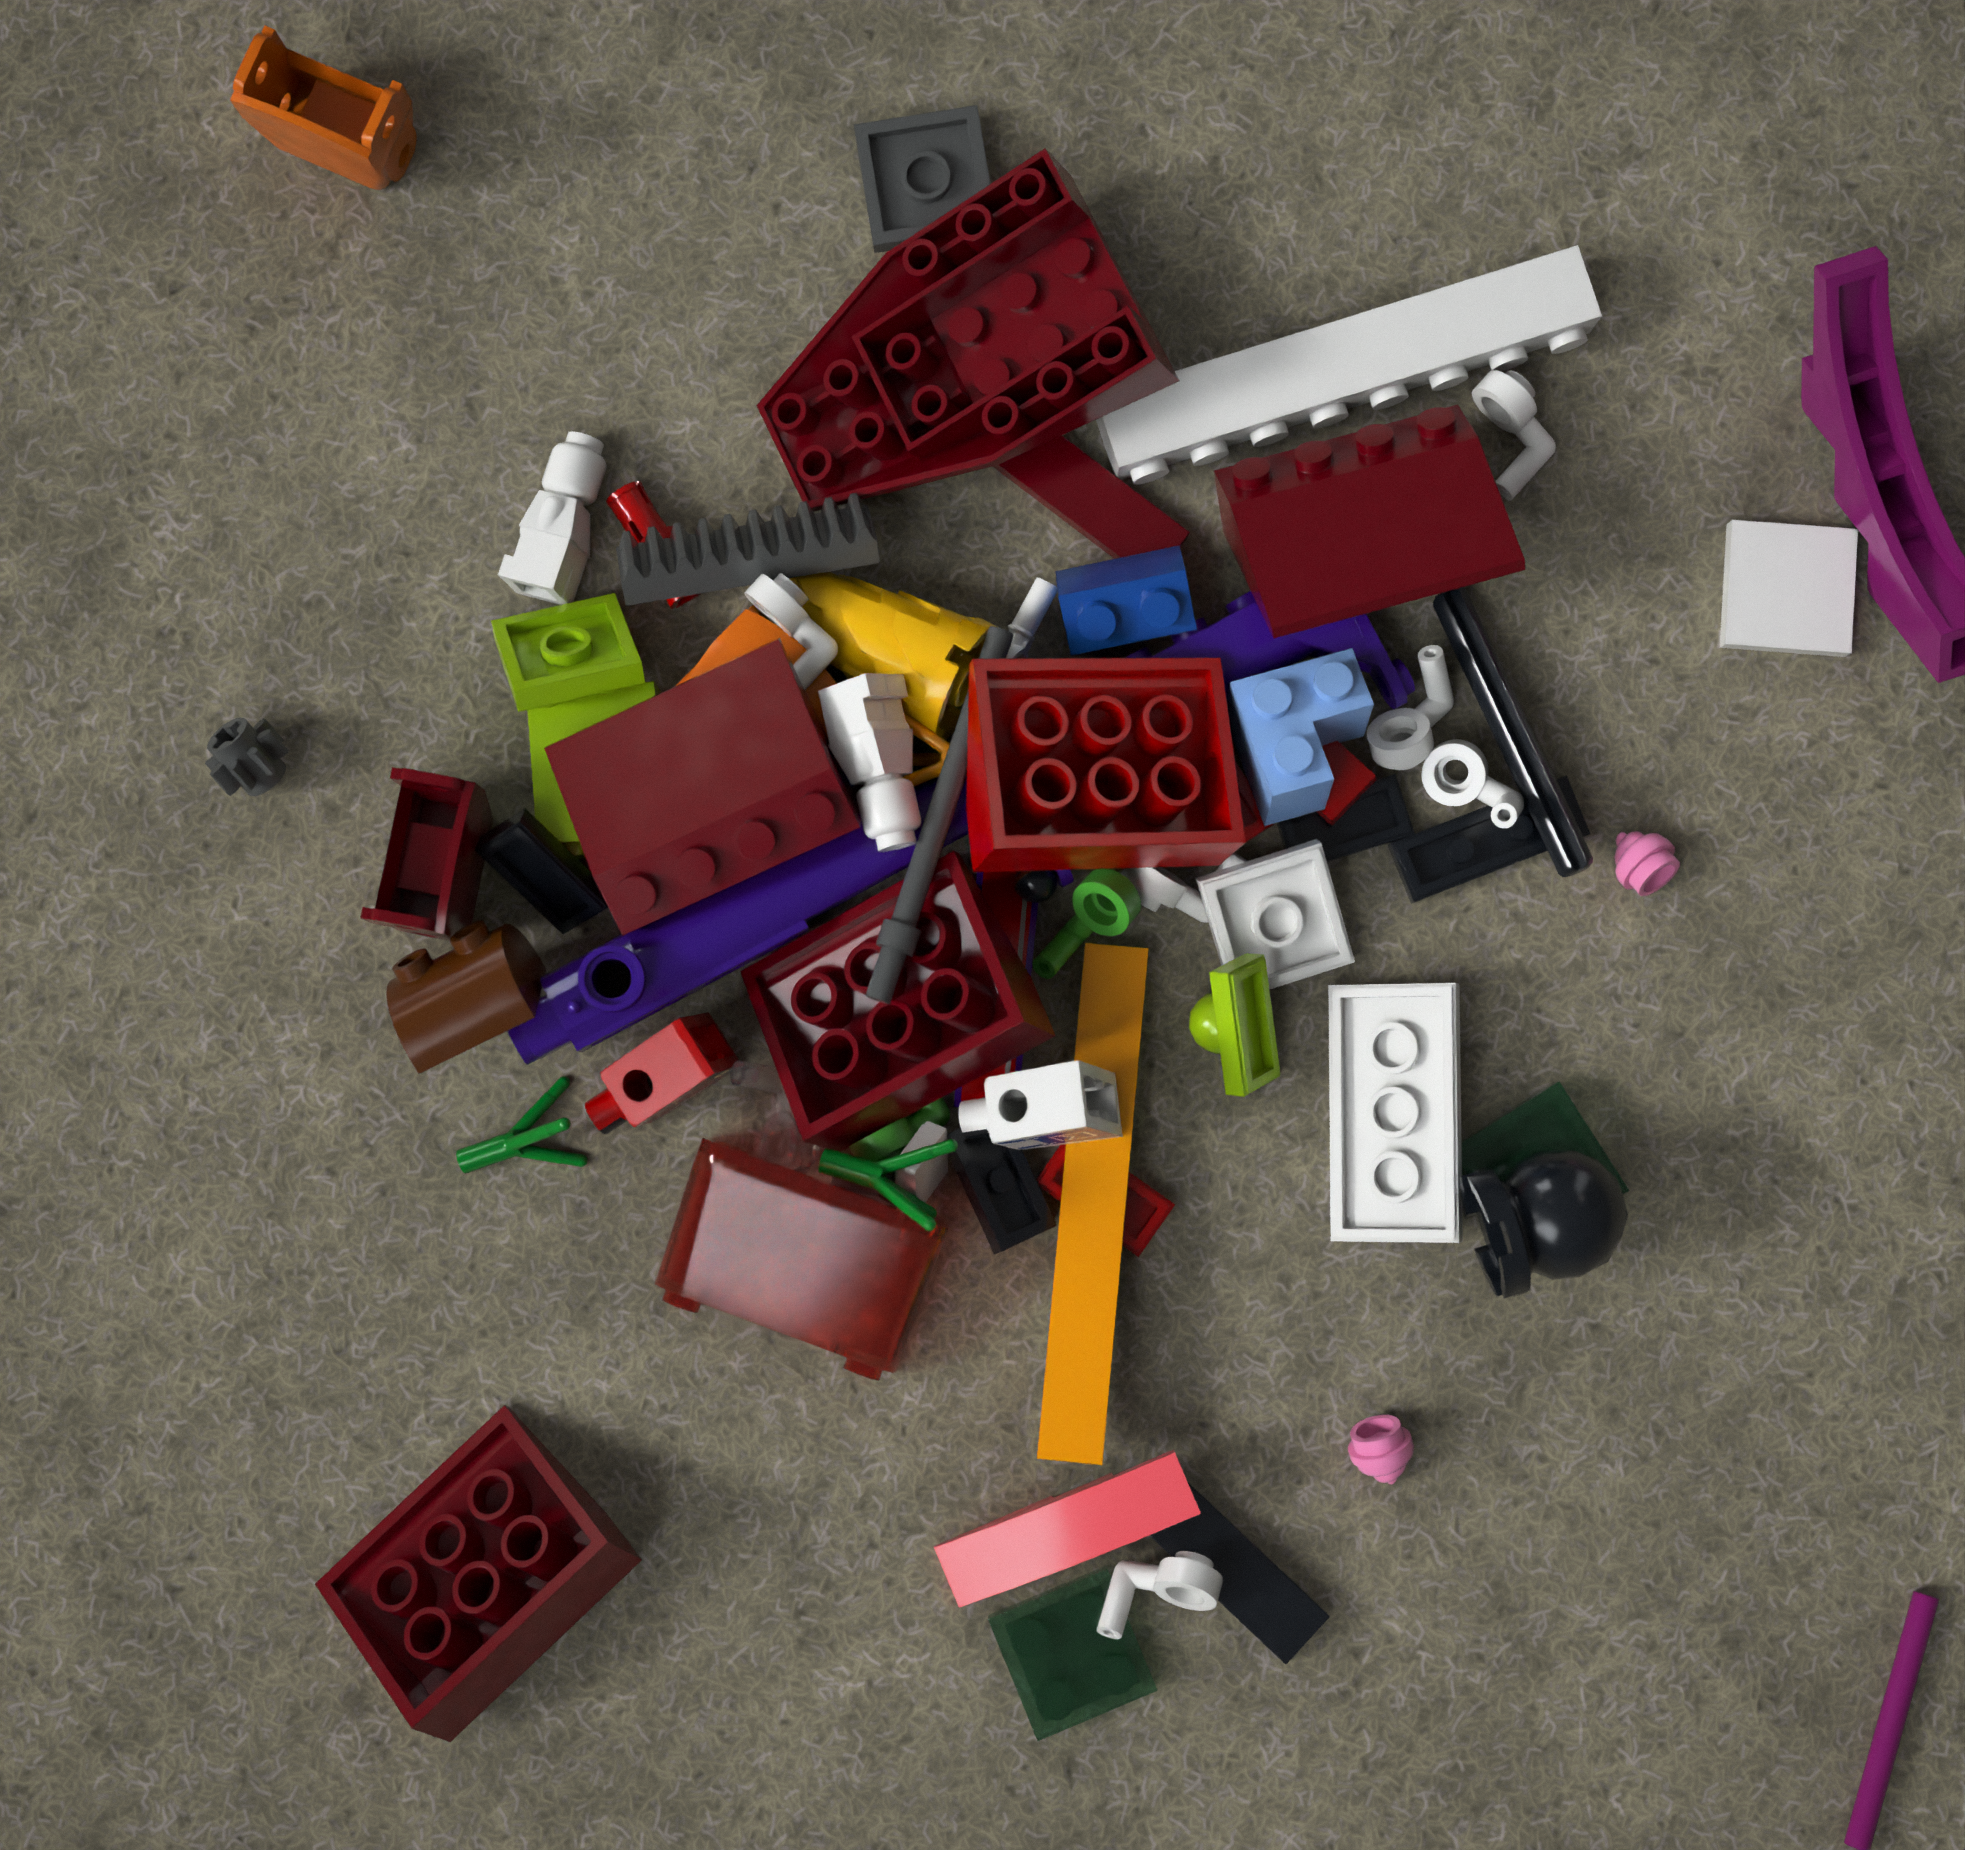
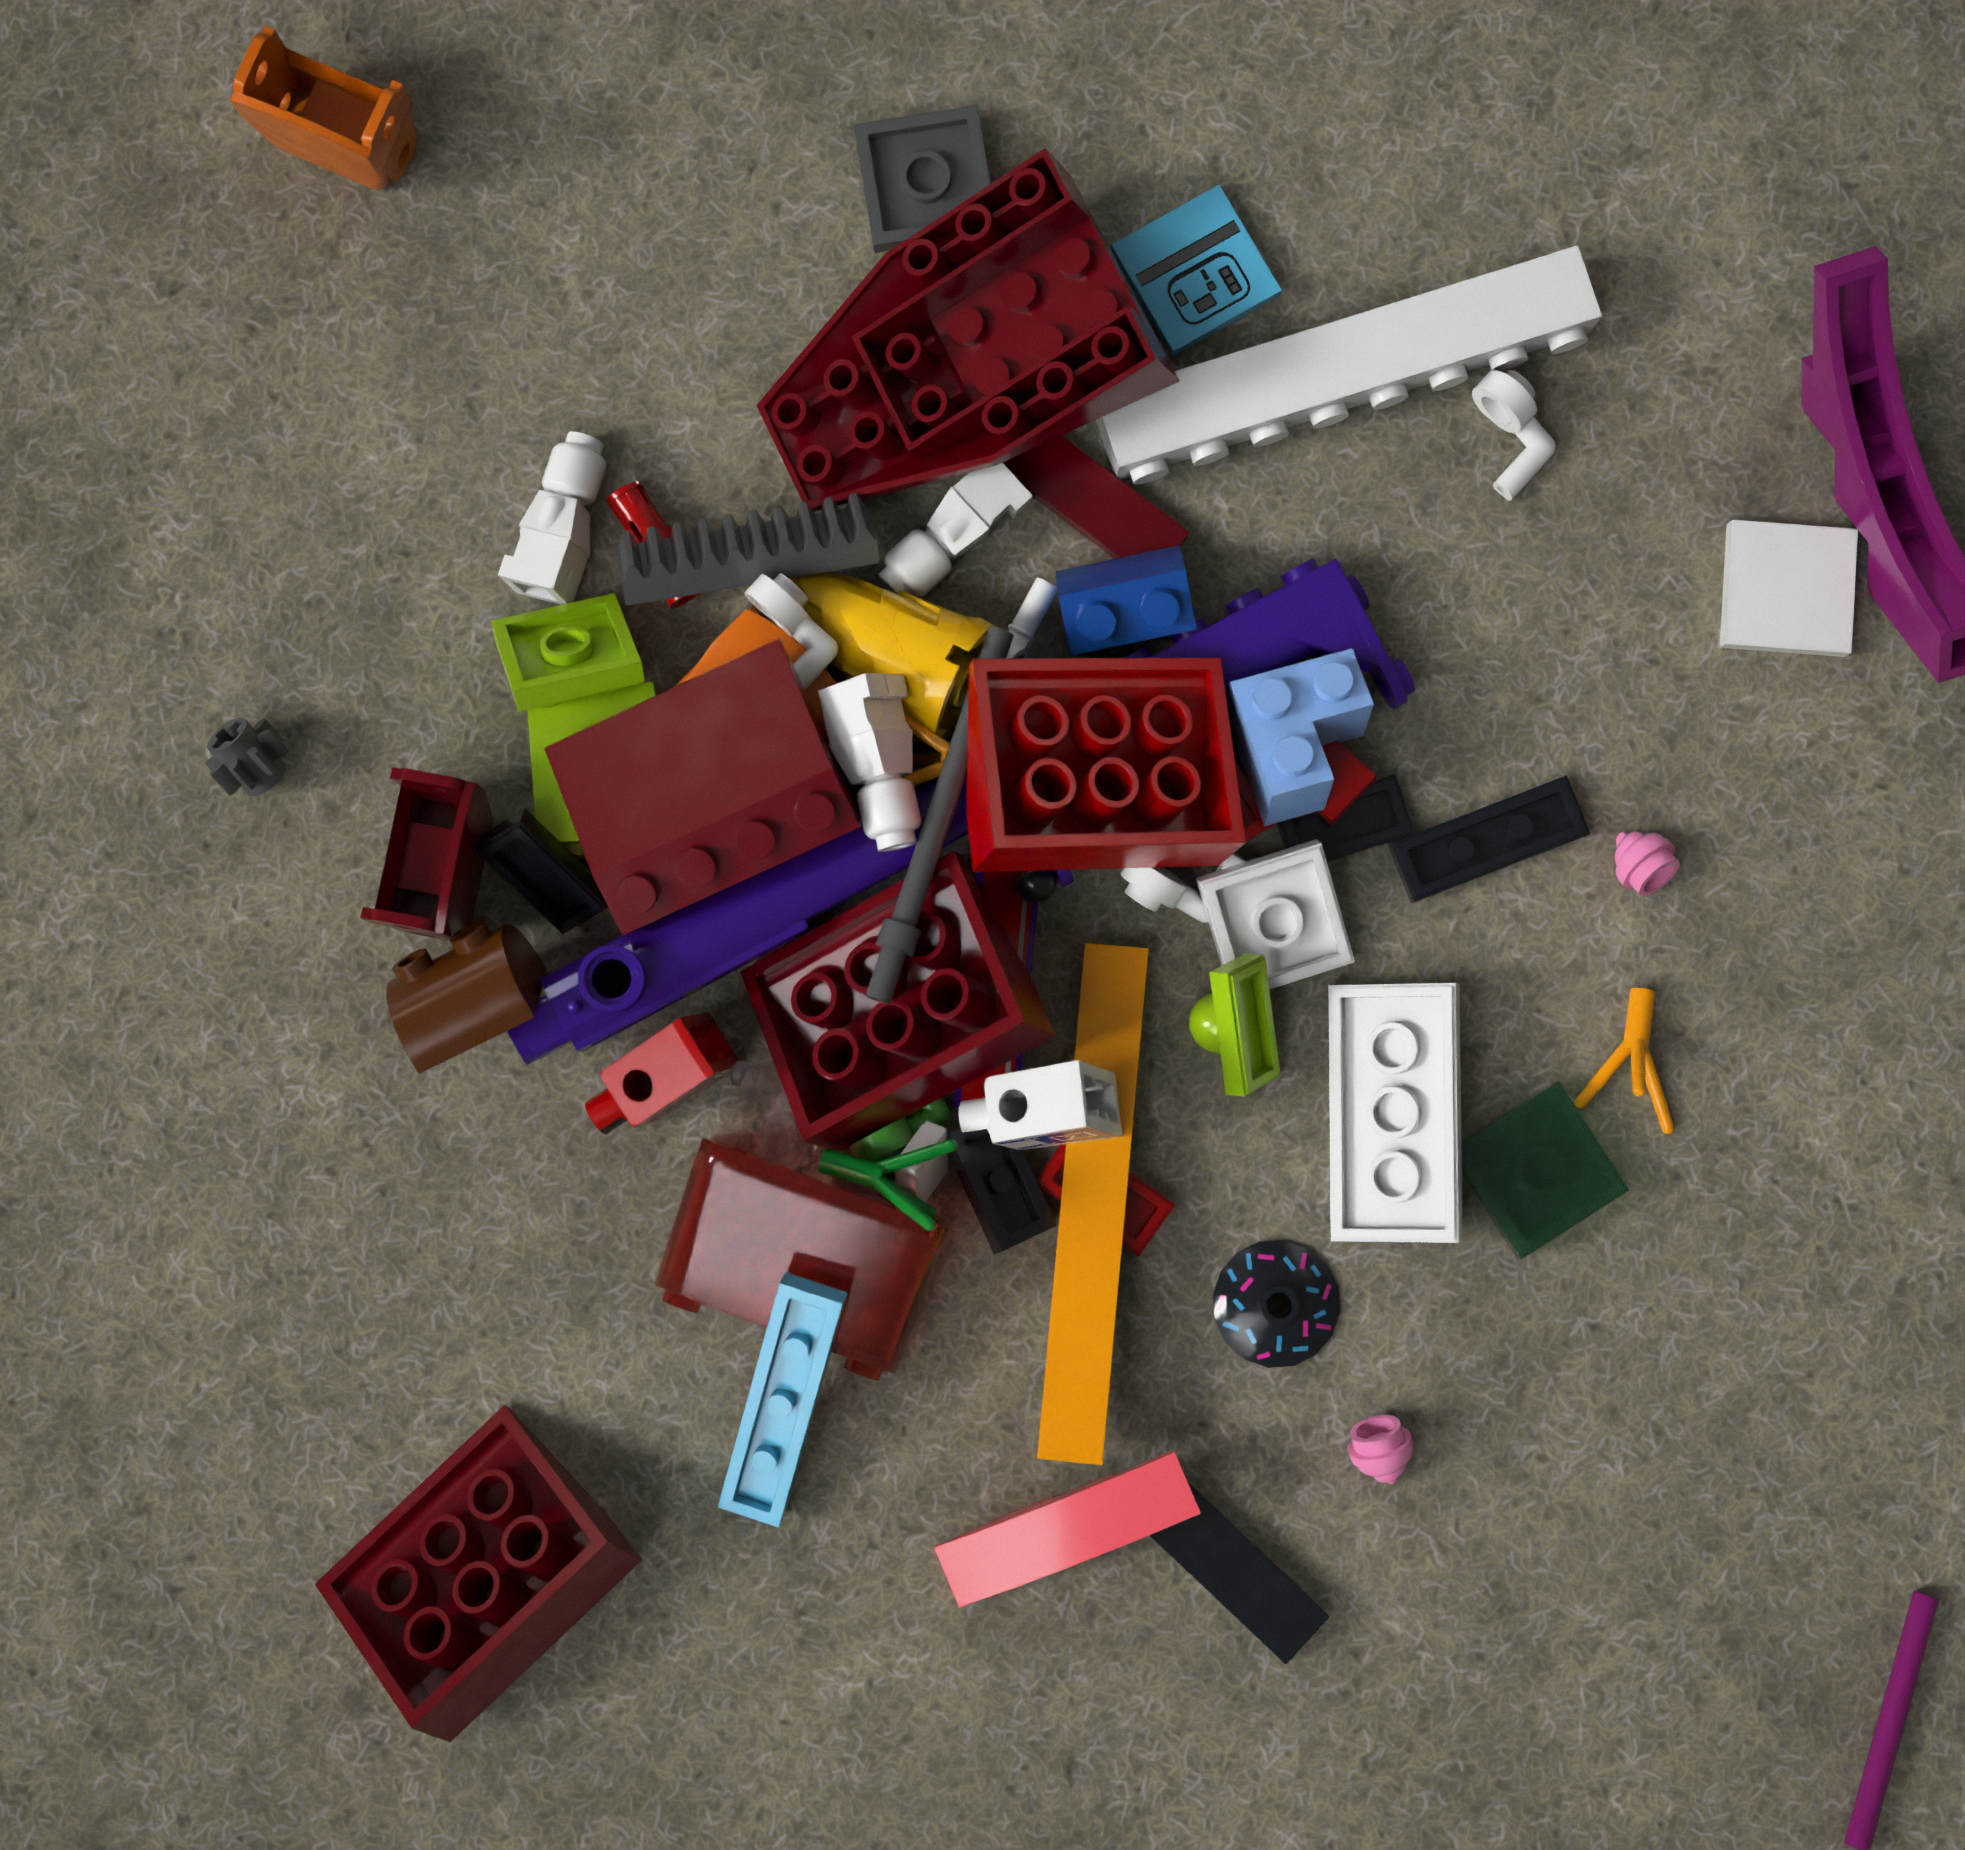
(518, 1139): green plant -> none
(782, 1399): none -> medium azure plate
(956, 526): none -> white piece
(1062, 1662): clear green plate -> none
(1103, 905): bright green plate -> none
(1180, 1580): white plate -> none
(1195, 270): none -> medium azure tile
(1243, 1297): none -> black dish
(1366, 520): dark red slope -> none
(1404, 735): white plate -> none
(1506, 802): white plate -> none
(1513, 732): black axle -> none
(1548, 1217): black tile -> none
(1643, 1069): none -> light orange plant

